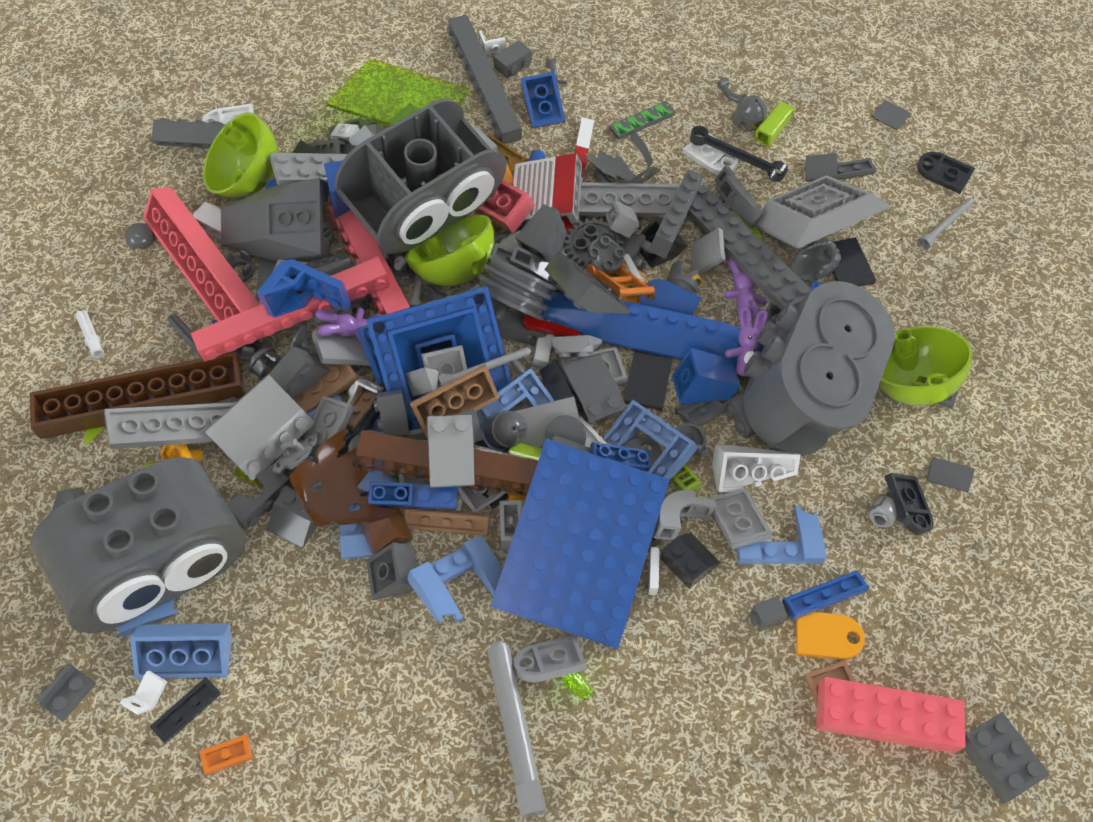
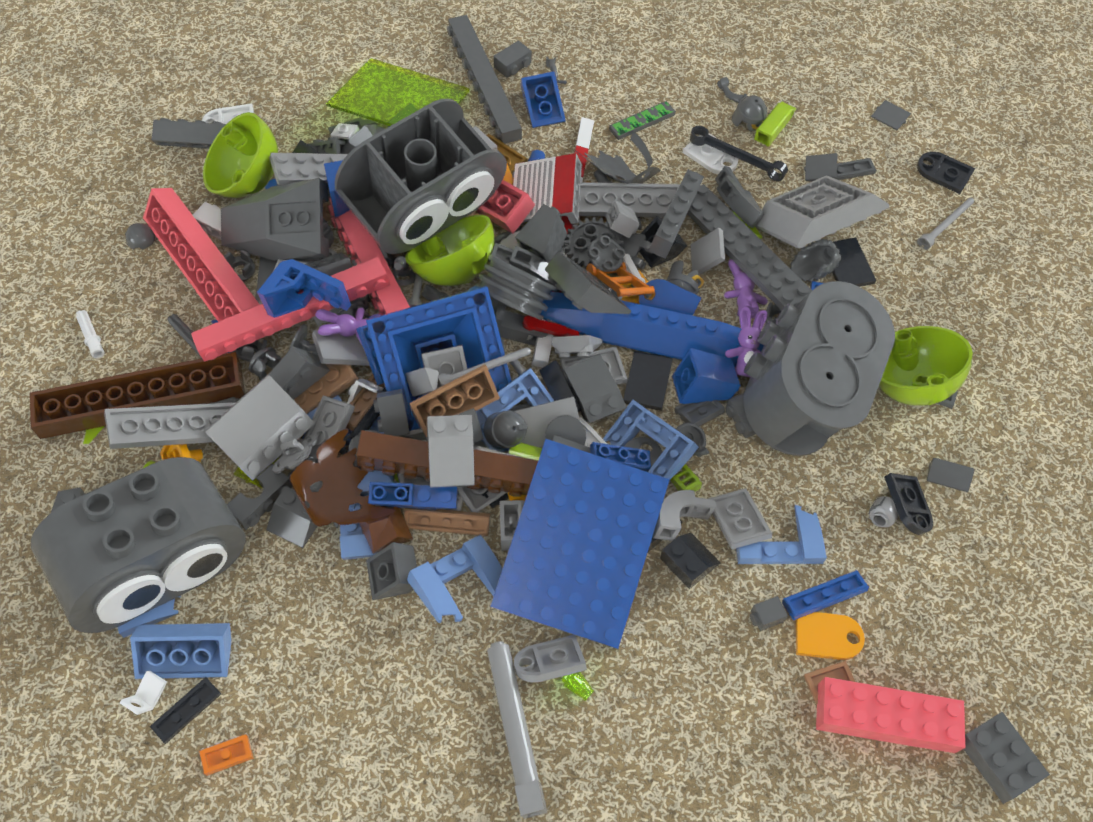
(65, 692): dark grey bracket -> none
(492, 46): white bracket -> none
(653, 575): white tile -> none
(743, 466): white wedge -> none

